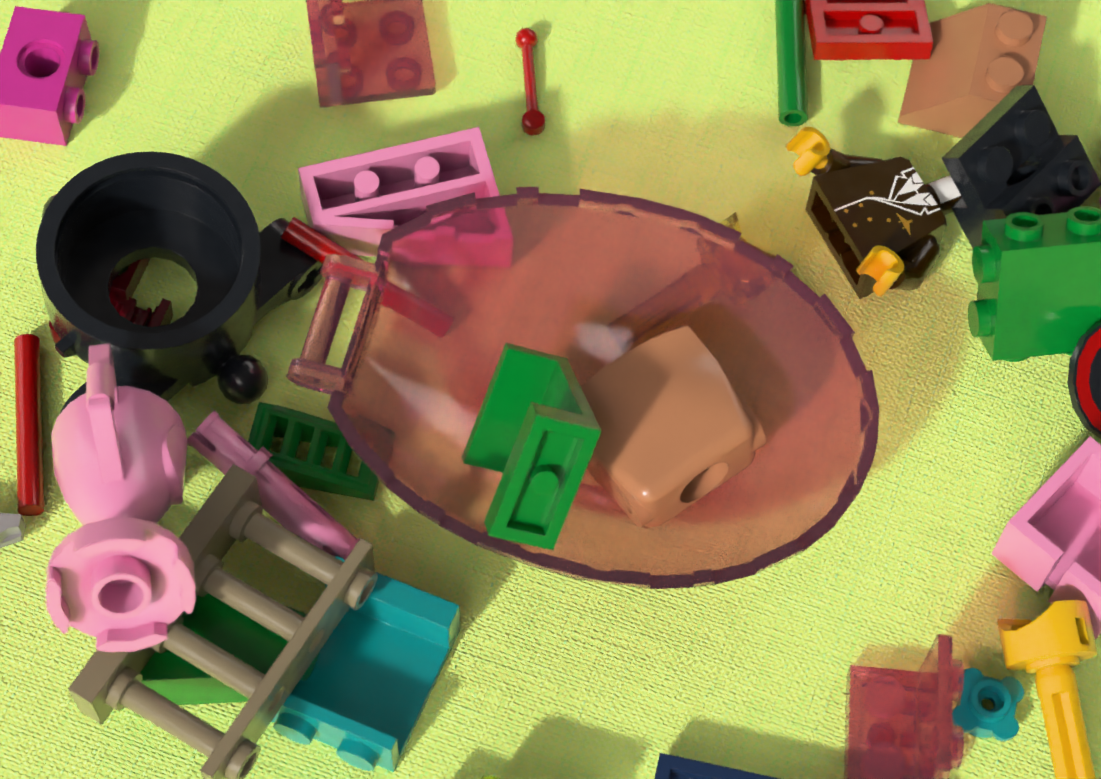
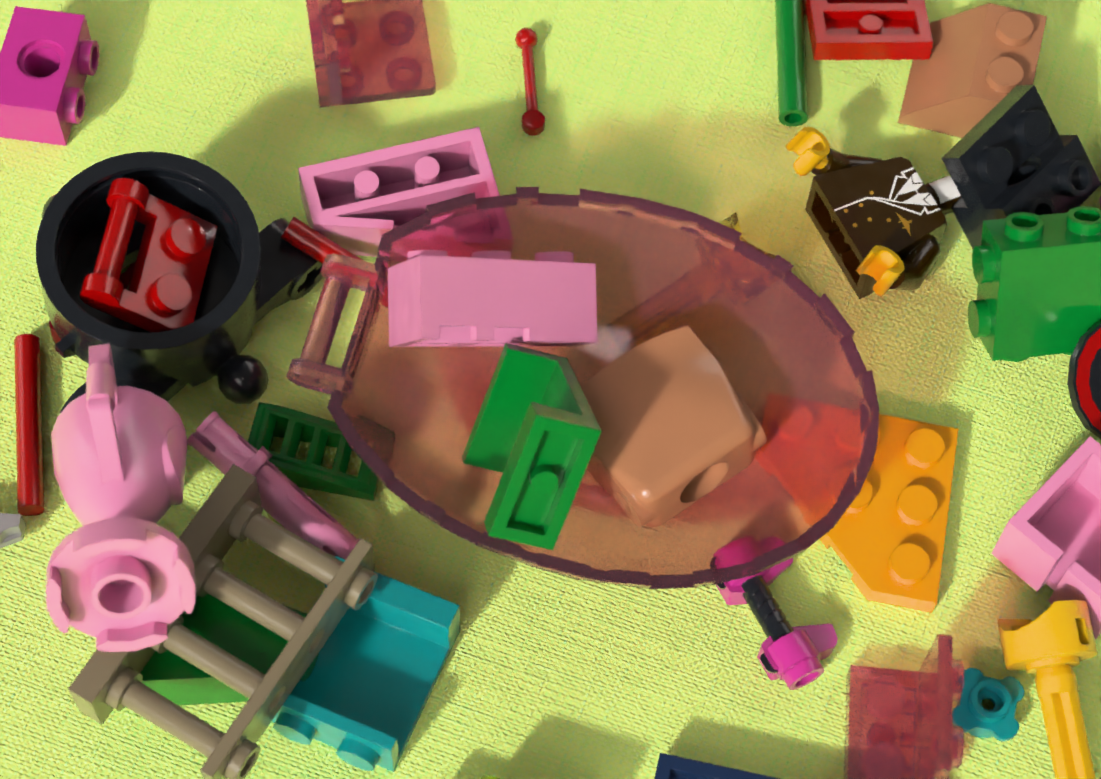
(167, 267): none -> red plate
(491, 300): none -> bright pink wedge
(788, 651): none -> dark pink piece
(899, 519): none -> light orange plate

